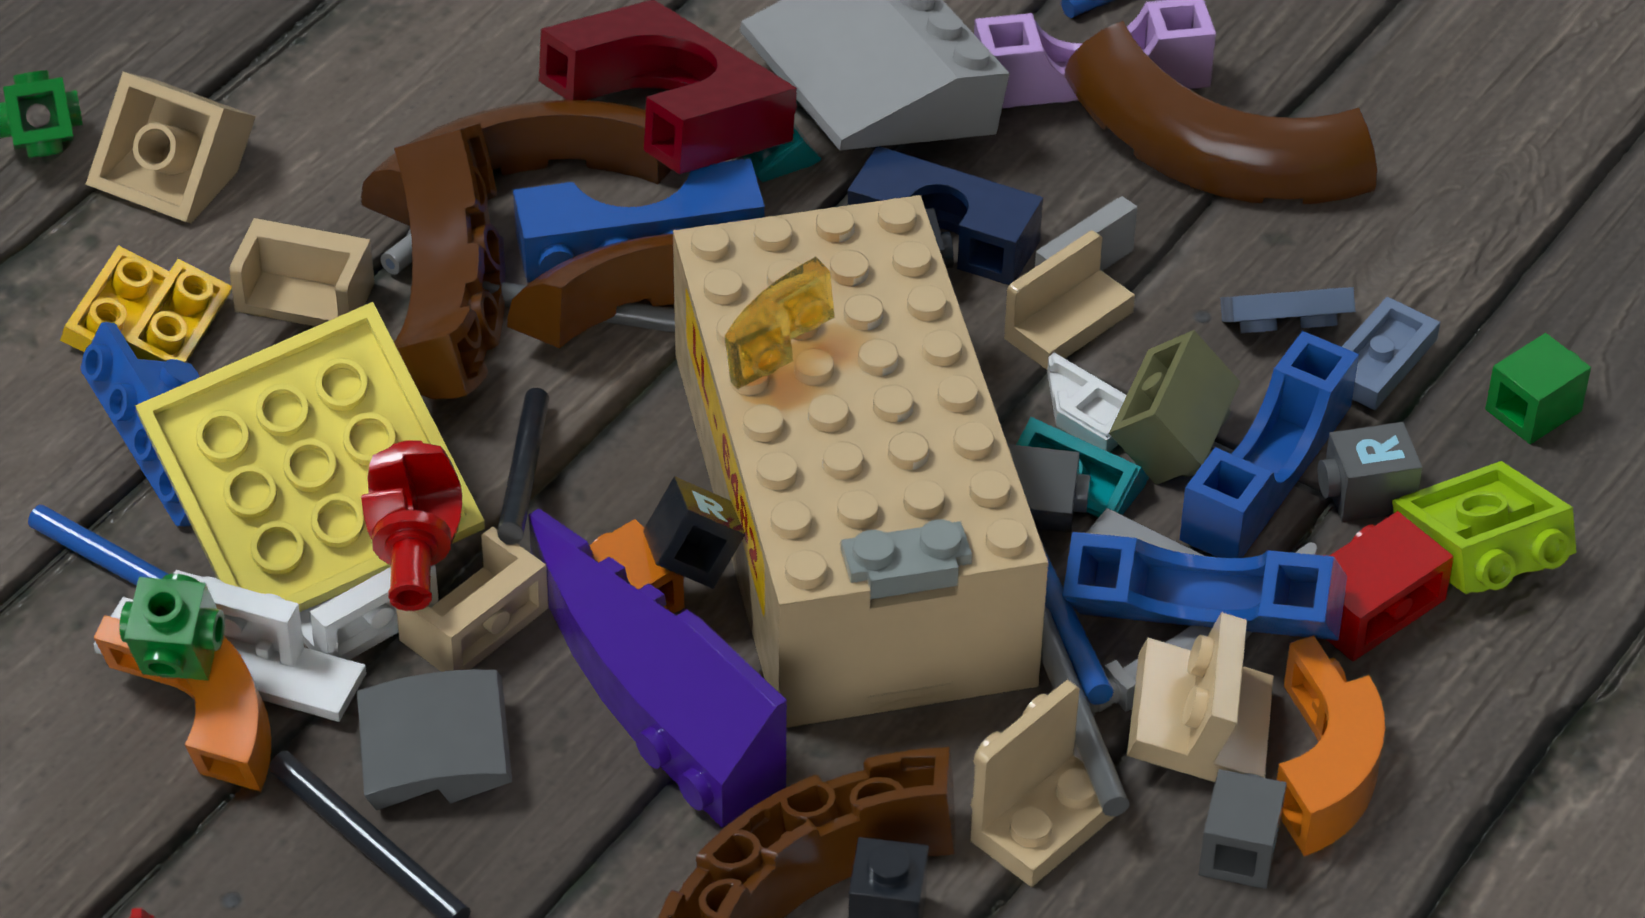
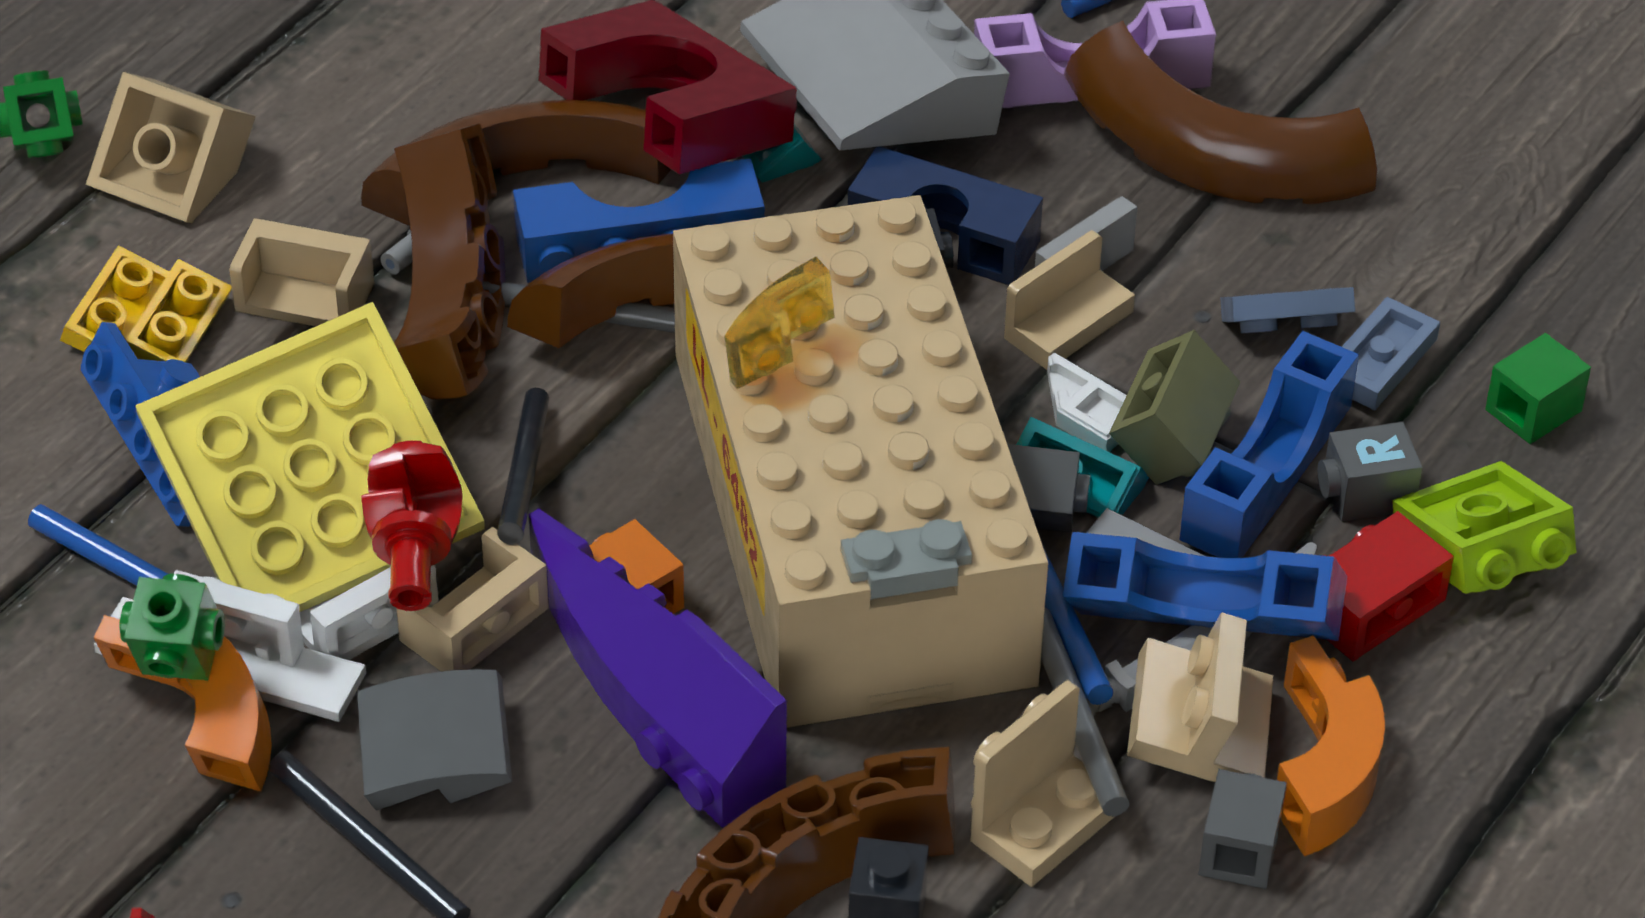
(693, 532): black brick -> none

